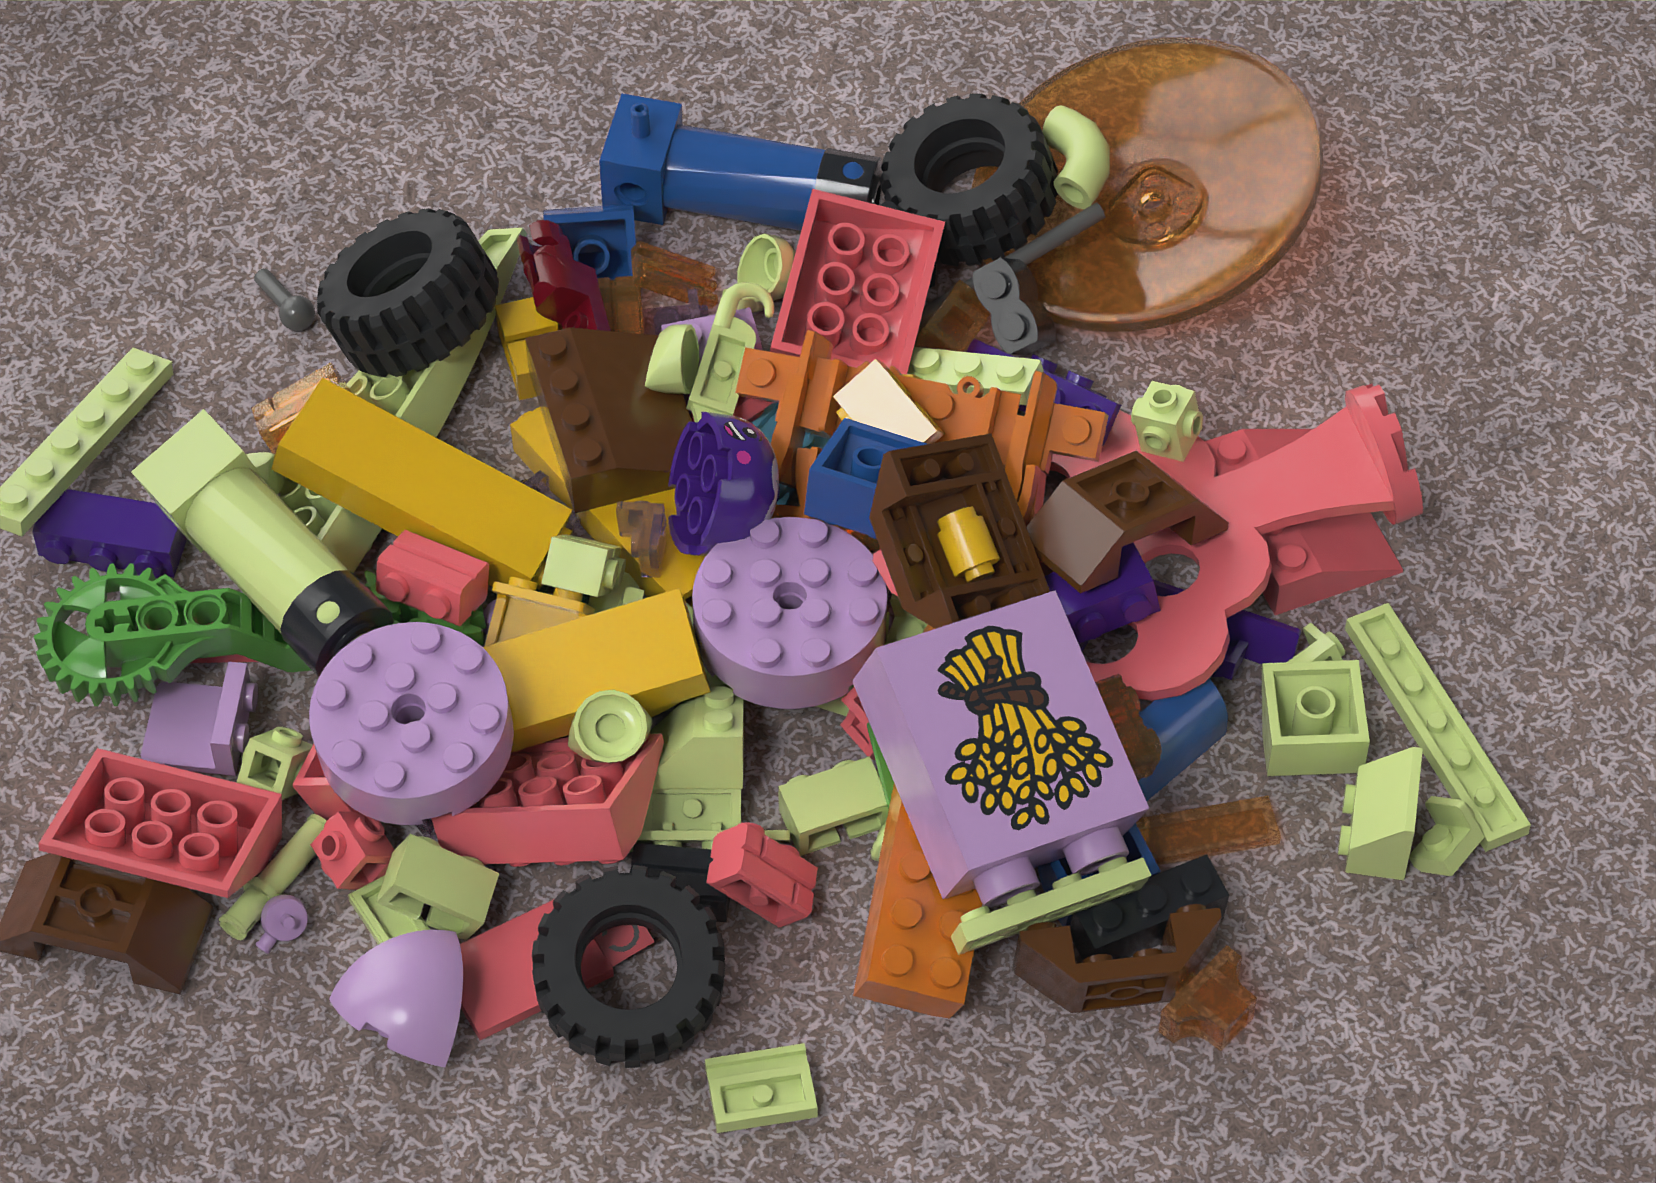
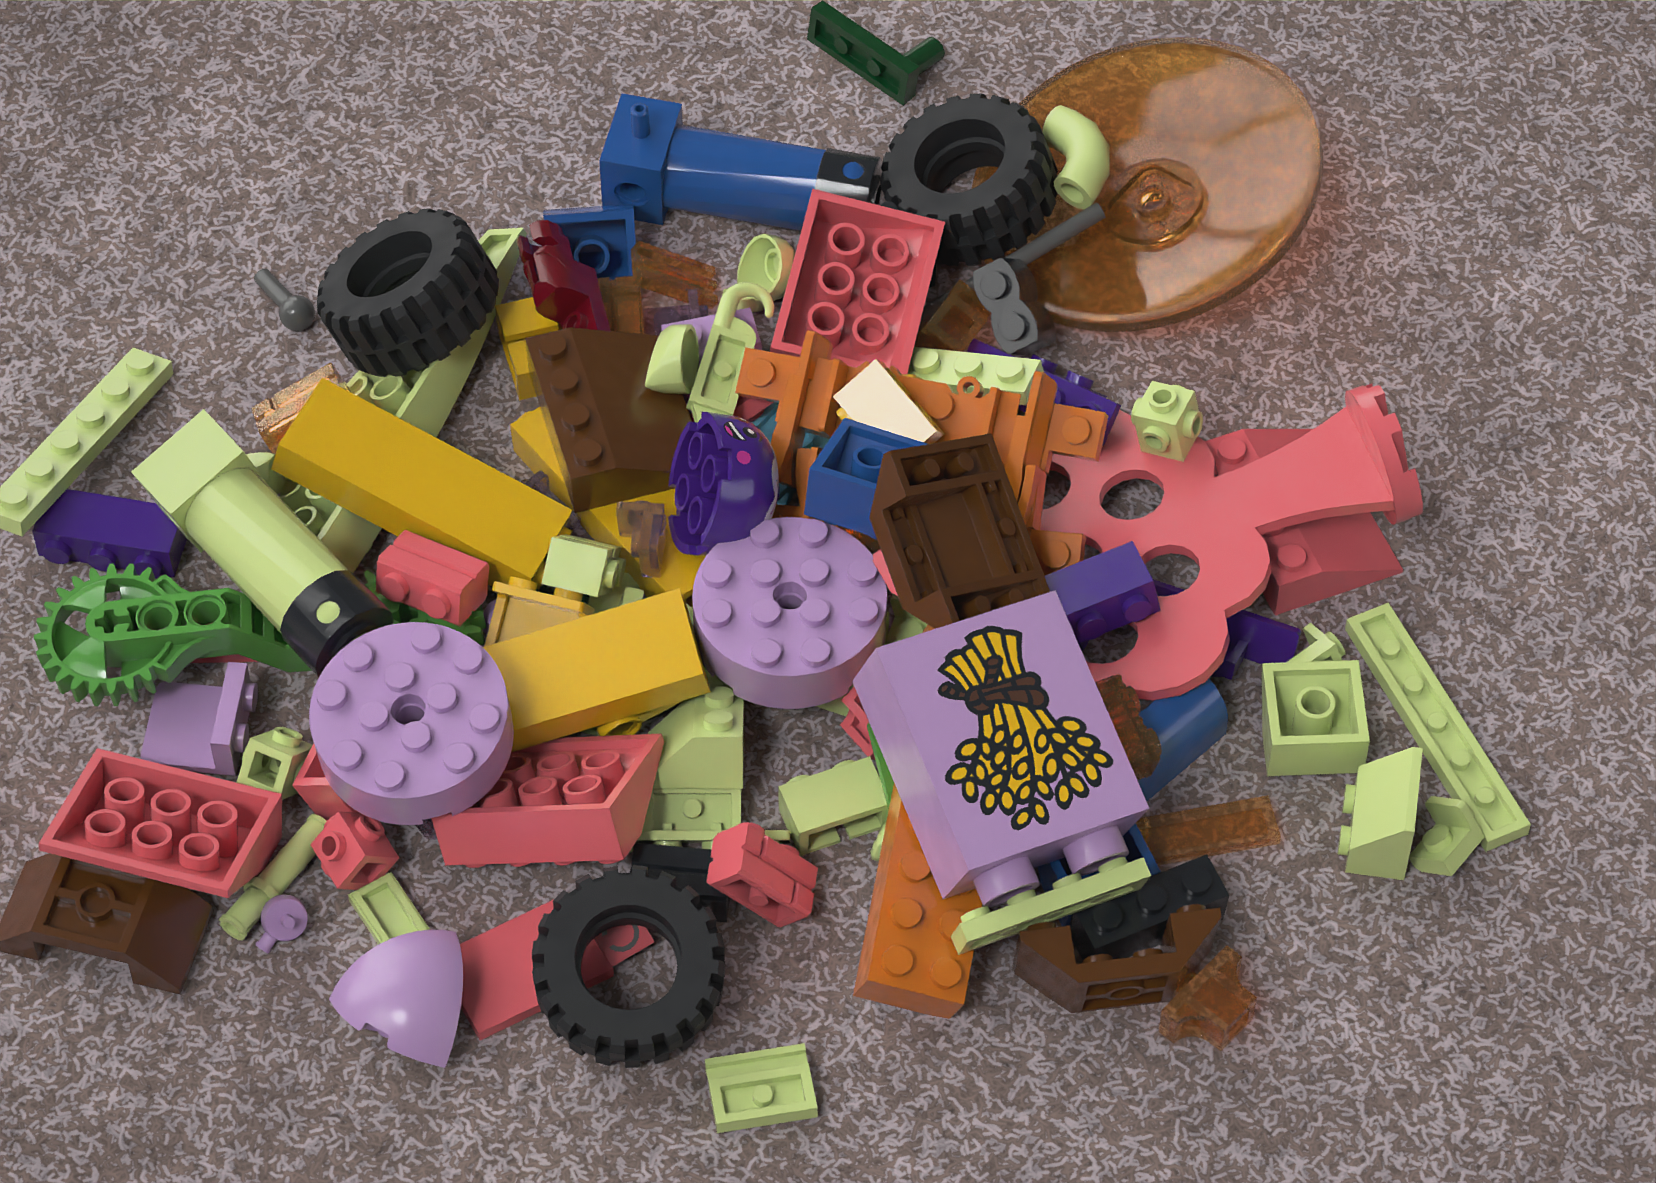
(451, 884): yellowish green piece -> none
(609, 727): yellowish green piece -> none
(869, 55): none -> dark green piece
(967, 544): yellow brick -> none
(1108, 507): reddish brown slope -> none

